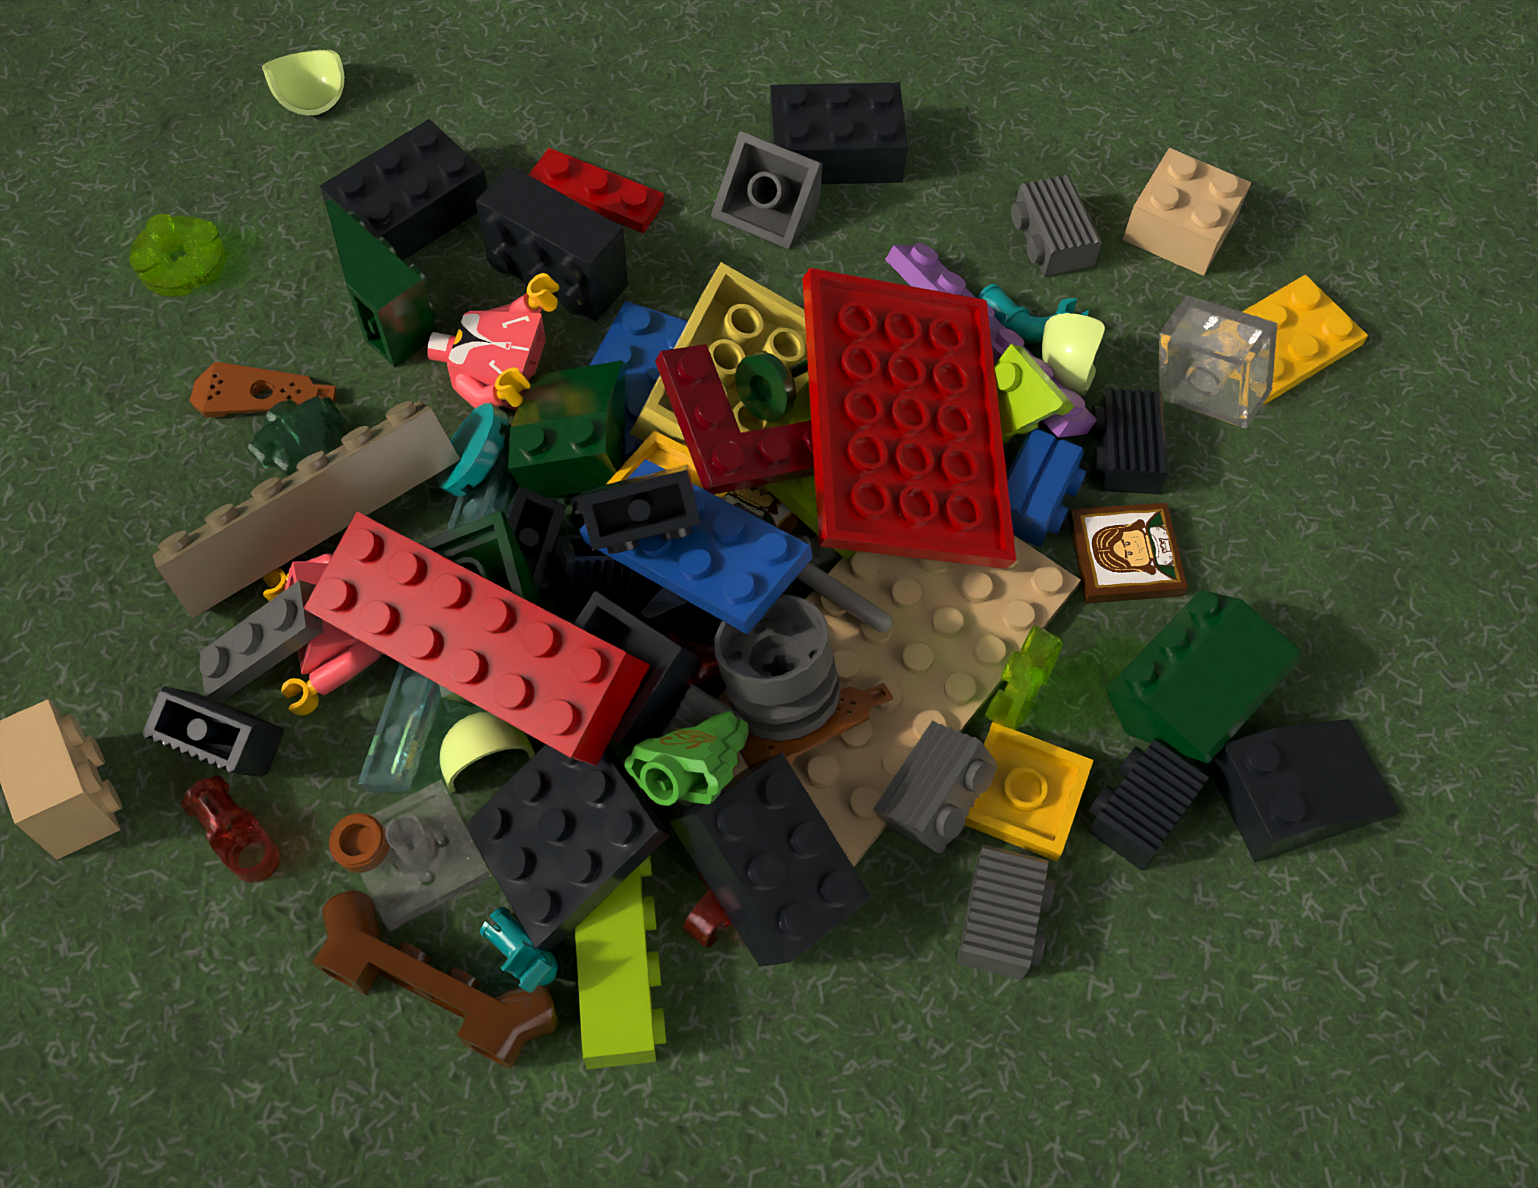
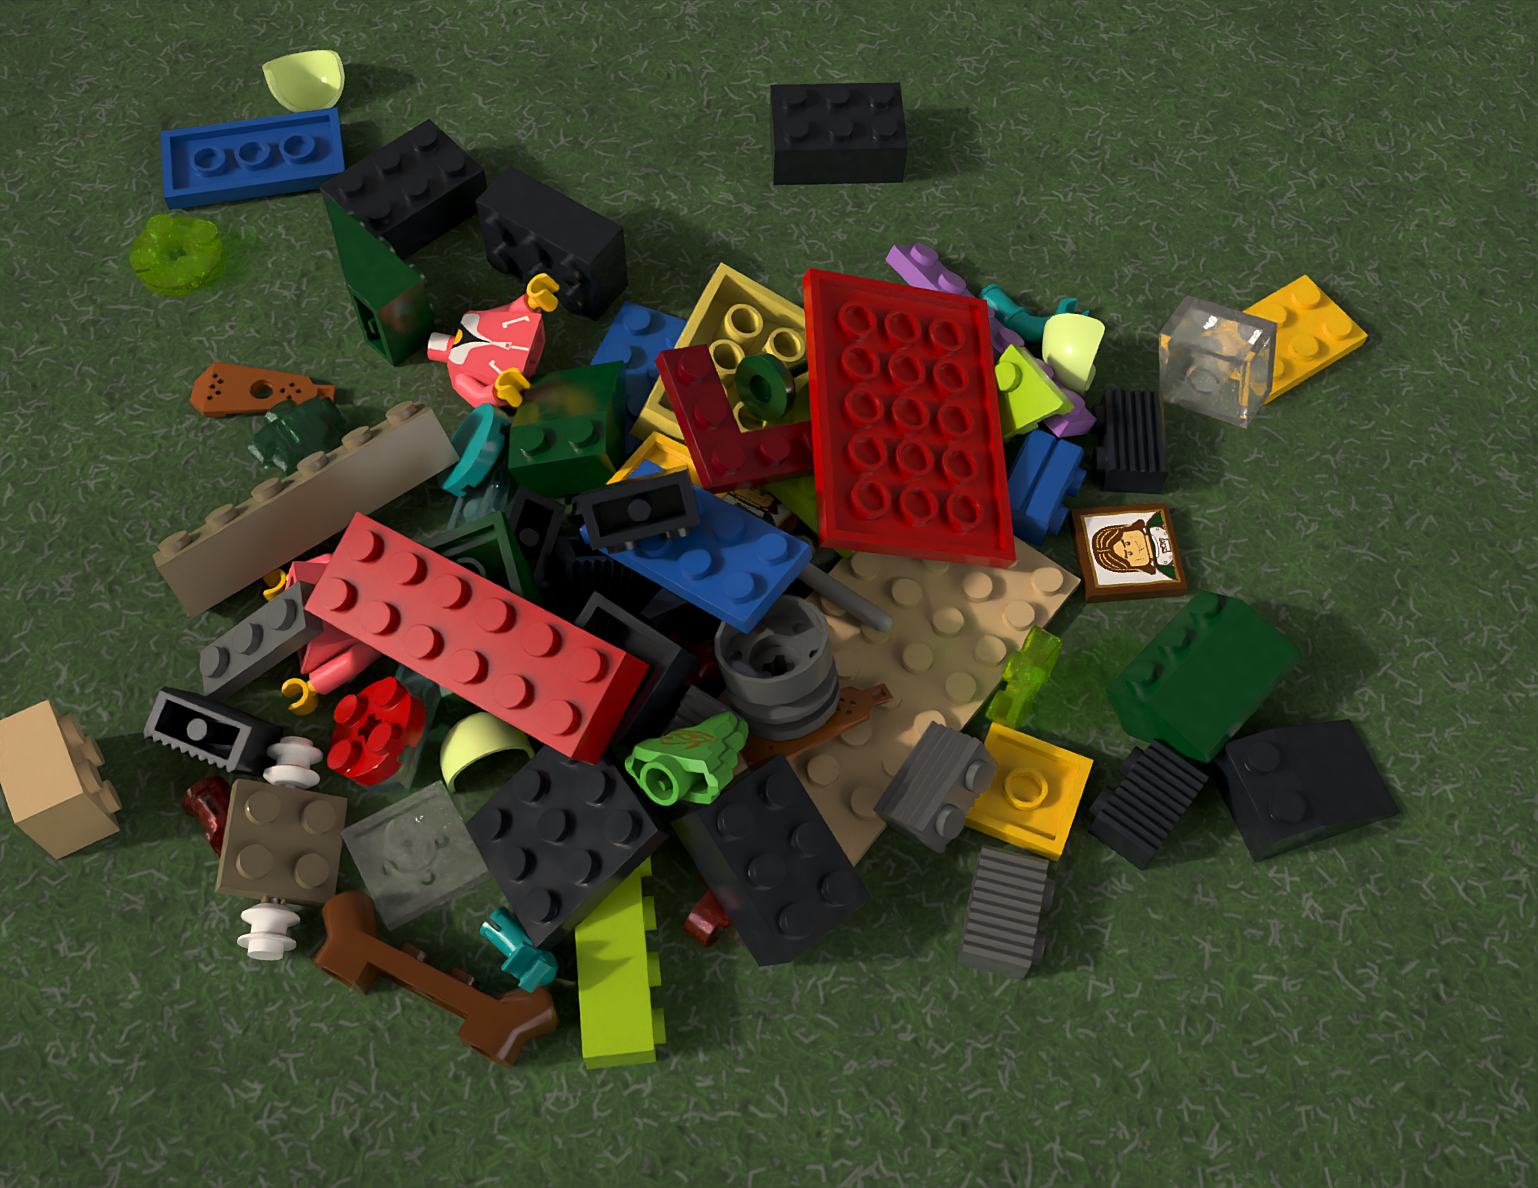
(251, 158): none -> blue plate
(281, 846): none -> dark tan plate
(358, 842): dark orange tile -> none
(375, 731): none -> red plate
(599, 190): red plate -> none
(768, 190): dark grey slope -> none
(1055, 226): dark grey brick -> none
(1186, 211): tan brick -> none

